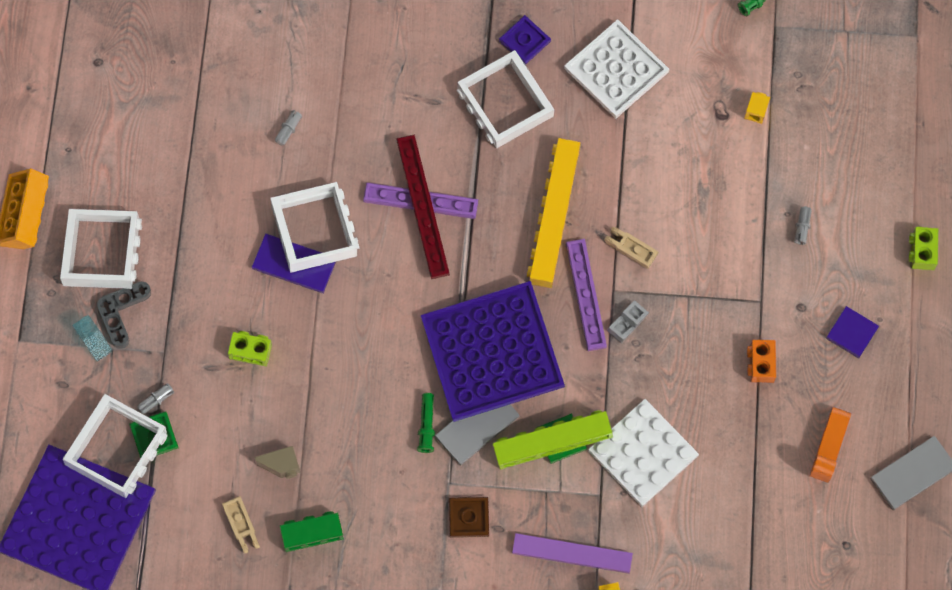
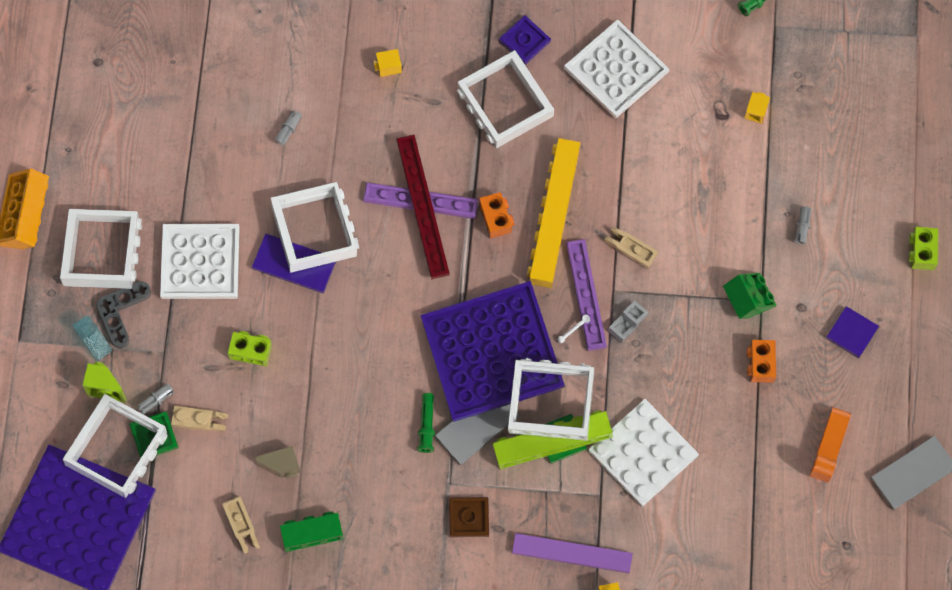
(100, 381): none -> lime slope
(197, 419): none -> tan hinge
(200, 261): none -> white plate
(388, 63): none -> yellow brick
(491, 215): none -> orange brick
(562, 368): none -> white window
(585, 319): none -> white hinge
(749, 295): none -> green slope

